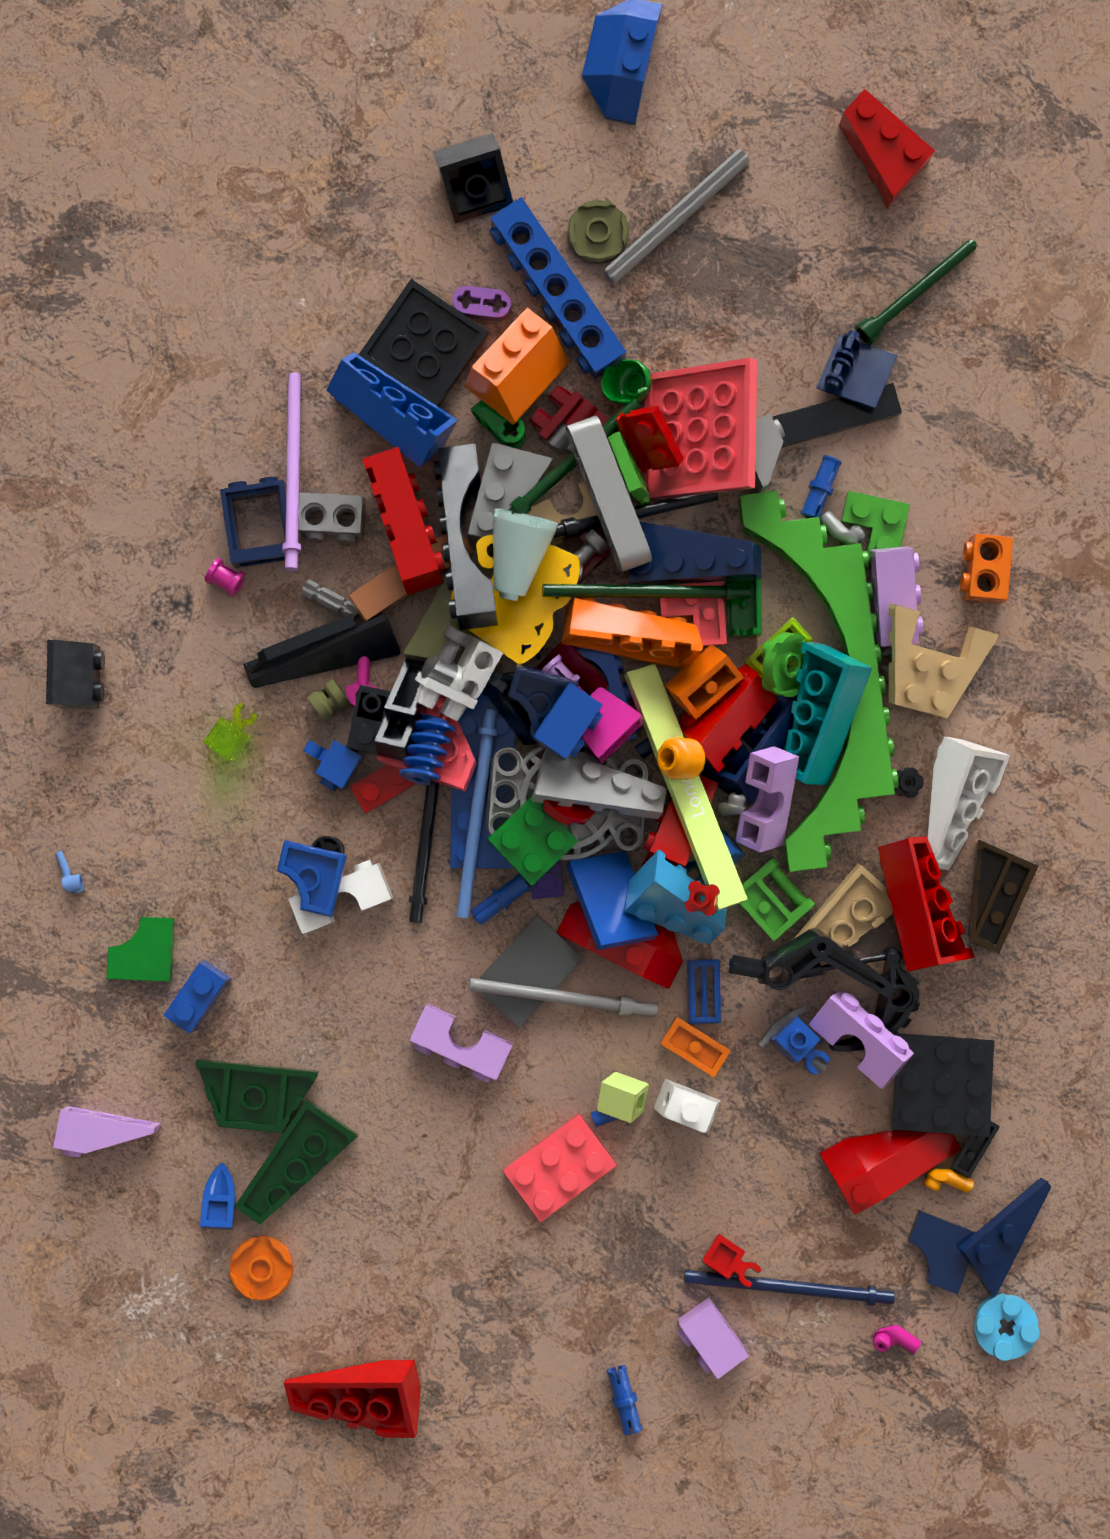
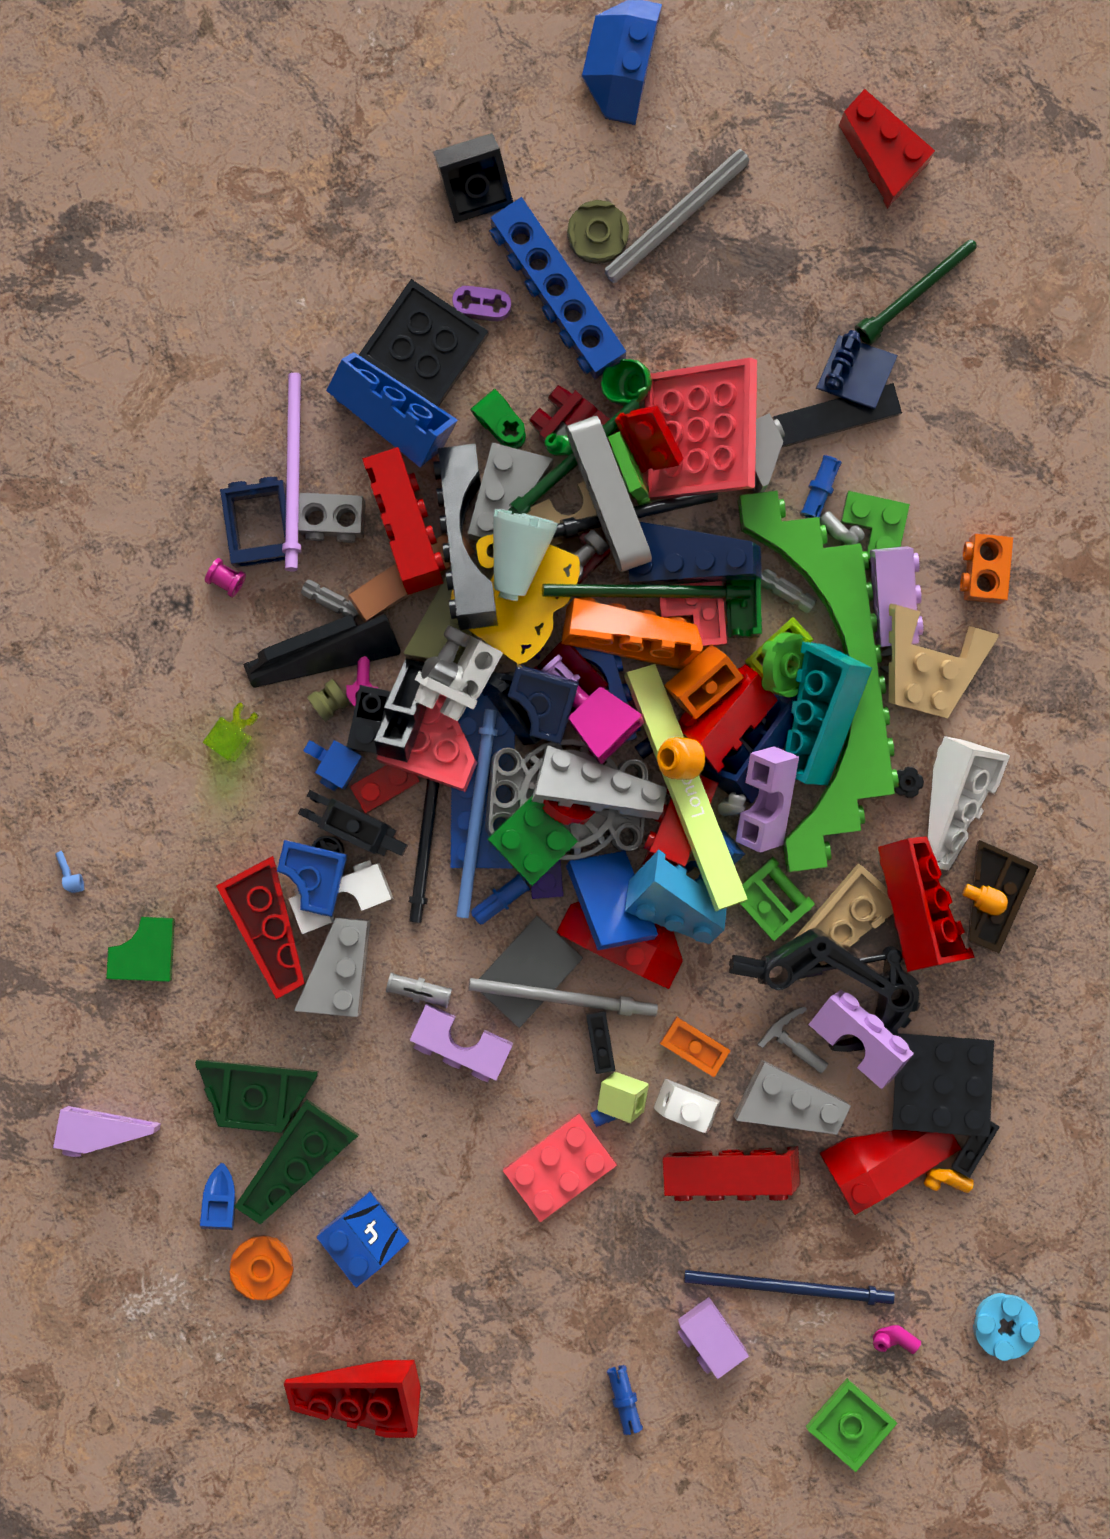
(74, 674): black slope -> none
(197, 996): blue brick -> none
(263, 920): none -> red wedge
(339, 971): none -> light grey wedge
(354, 826): none -> black hinge
(362, 1239): none -> blue slope
(418, 990): none -> light grey pin
(426, 749): blue piece -> none
(518, 366): orange slope -> none
(558, 445): none -> green arm
(568, 721): blue brick -> none
(600, 1042): none -> black piece
(704, 1019): blue tile -> none
(711, 894): red plate -> none
(726, 1258): red plate -> none
(731, 1174): none -> red wedge
(787, 591): none -> light grey axle
(789, 1102): none -> light grey wedge
(796, 1043): blue brick -> none
(851, 1424): none -> bright green plate
(940, 1244): dark blue tile -> none
(987, 899): none -> light orange cylinder
(997, 1243): dark blue wing -> none

